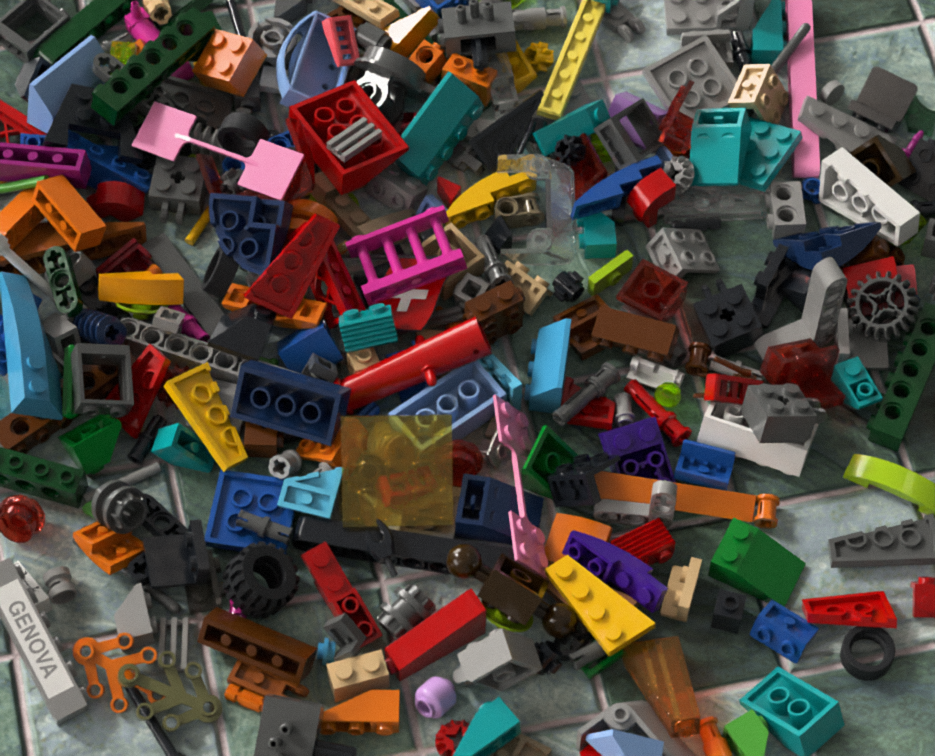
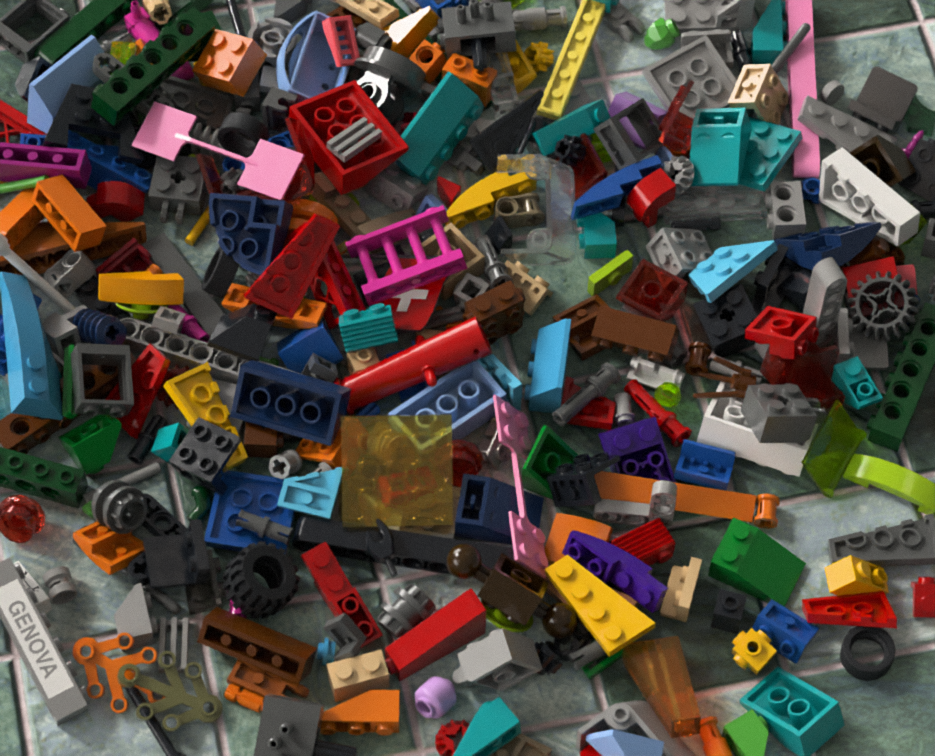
(71, 289): dark green beam -> none
(203, 503): none -> dark green arm
(205, 454): none -> black bracket
(276, 108): none -> dark grey hinge
(568, 286): black gear -> none
(661, 34): none -> bright green rock
(717, 388): red slope -> none
(728, 267): none -> medium azure wing
(757, 660): none -> yellow brick
(784, 331): none -> red plate
(832, 449): none -> clear neon green piece
(855, 576): none -> yellow slope

